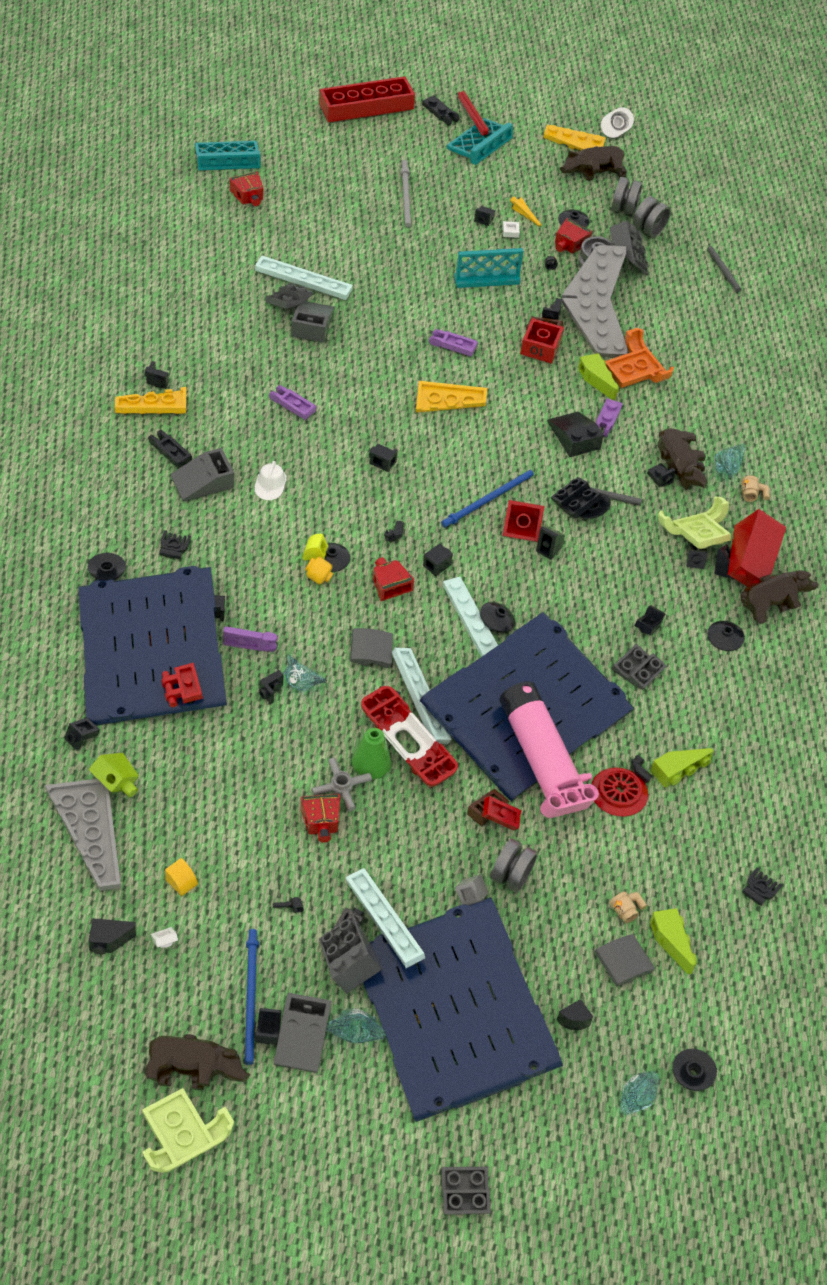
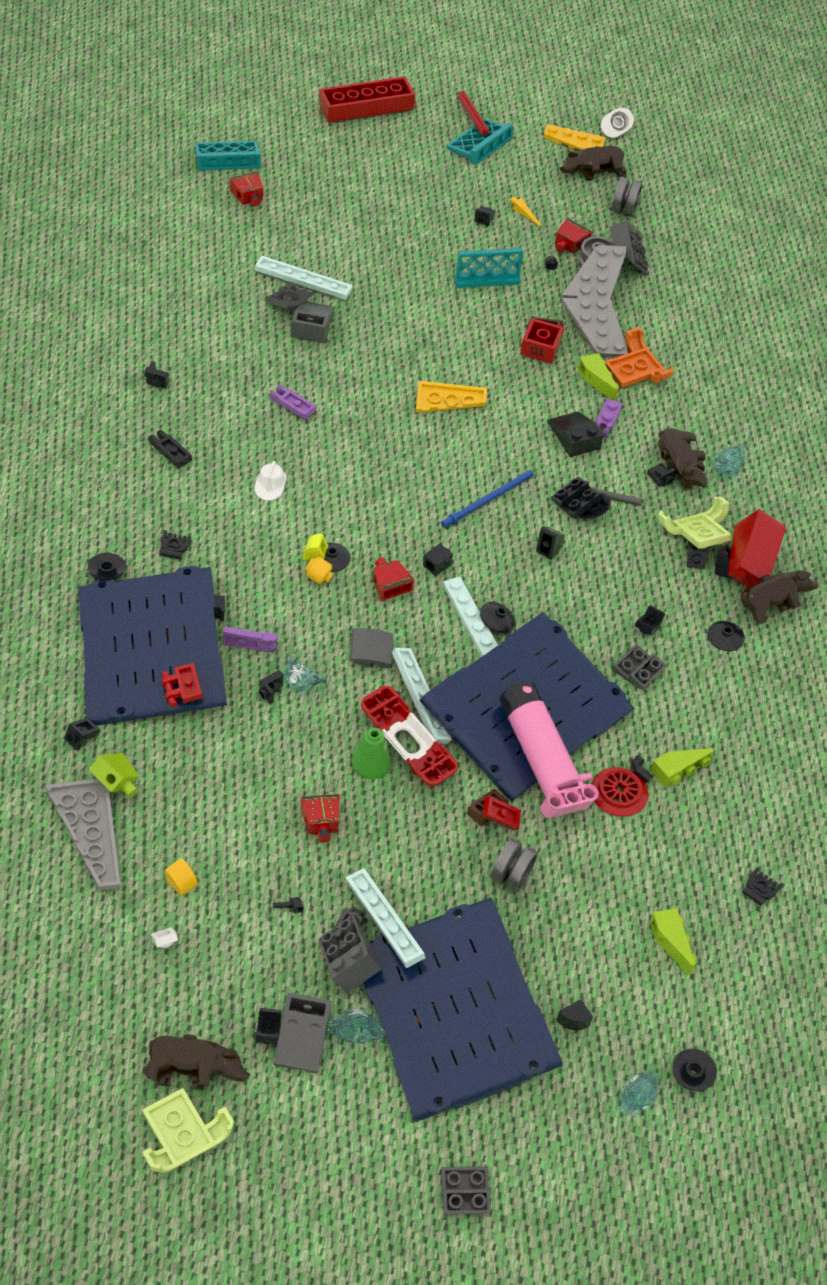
(110, 935): black slope -> none
(152, 403): yellow wing -> none
(204, 475): dark grey slope -> none
(252, 945): blue bar -> none
(341, 777): light grey bar -> none
(383, 457): black brick -> none
(395, 534): black arm -> none
(405, 173): light grey bar -> none
(440, 110): black hinge -> none
(453, 342): medium lavender hinge -> none
(471, 890): light grey panel -> none
(511, 229): white plate -> none
(523, 520): red slope -> none
(554, 311): black bracket -> none
(575, 215): black dish -> none
(624, 905): tan piece -> none
(624, 960): dark grey slope -> none
(652, 216): flat silver wheel -> none
(724, 269): dark grey bar -> none
(751, 489): tan piece -> none

